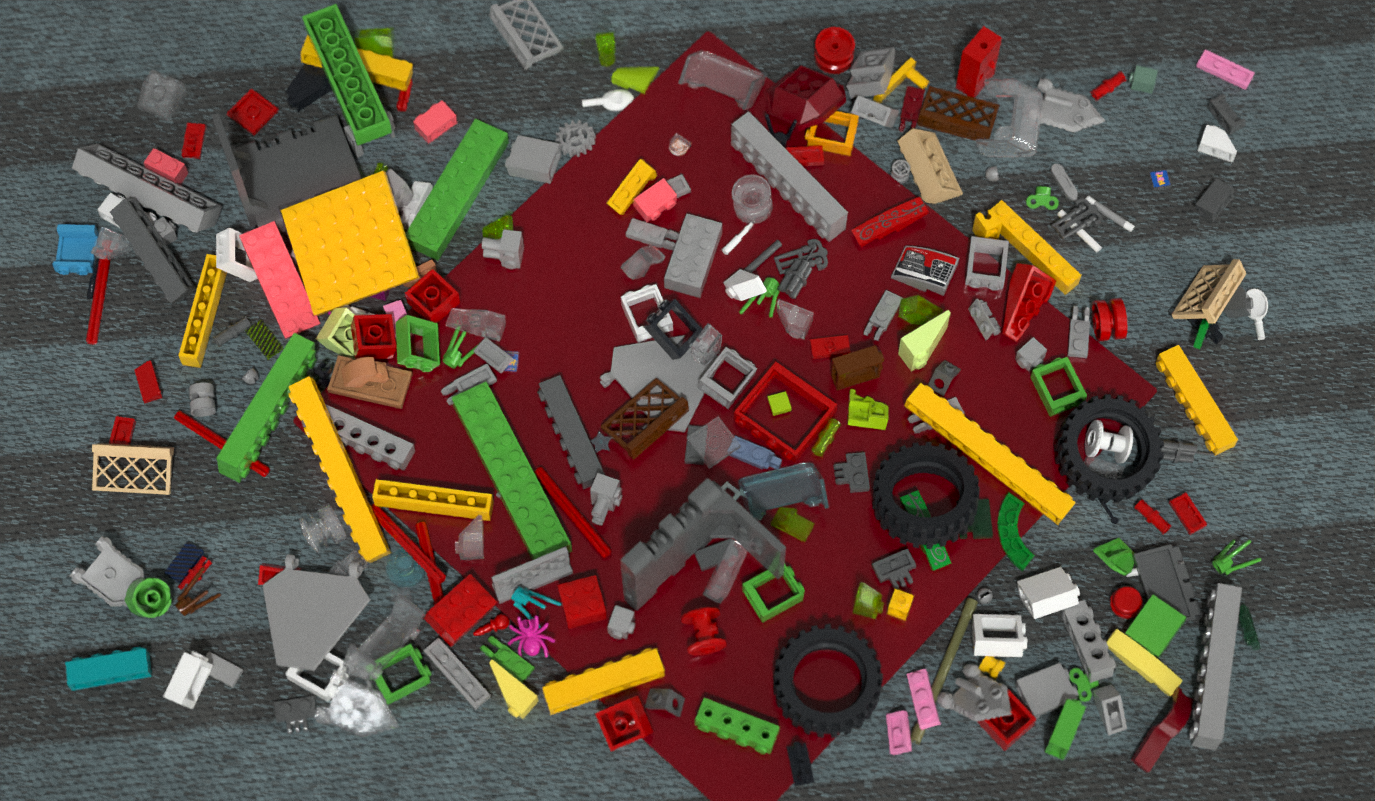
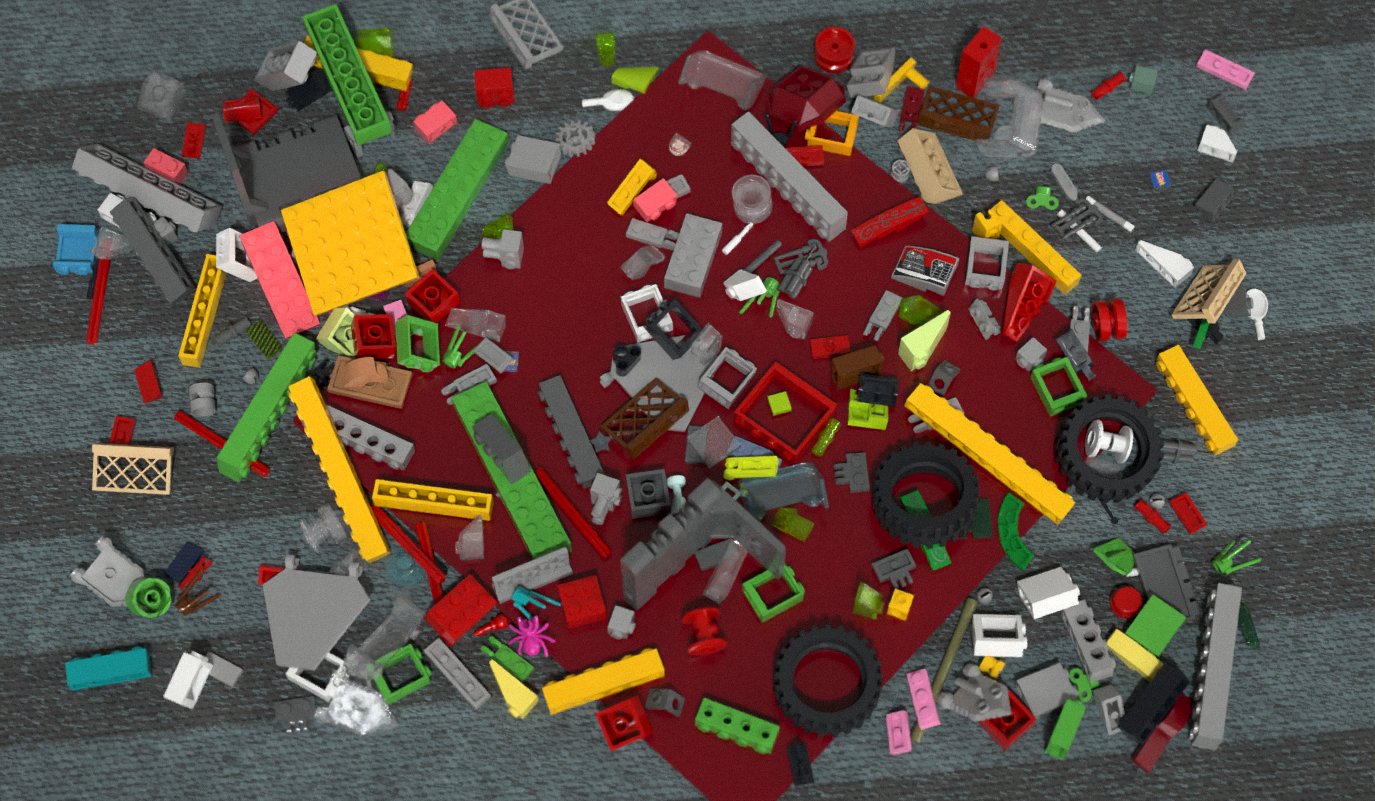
(242, 109): none -> red slope
(286, 66): none -> light grey brick
(494, 87): none -> red brick
(501, 448): none -> dark grey wedge
(629, 361): none -> black piece
(648, 494): none -> dark grey brick
(676, 483): none -> light aqua piece
(751, 467): none -> neon yellow plate
(877, 390): none -> black hinge
(1076, 353): none -> black hinge
(1153, 704): none -> black brick
(1157, 504): none -> light grey hinge
(1168, 263): none -> white slope

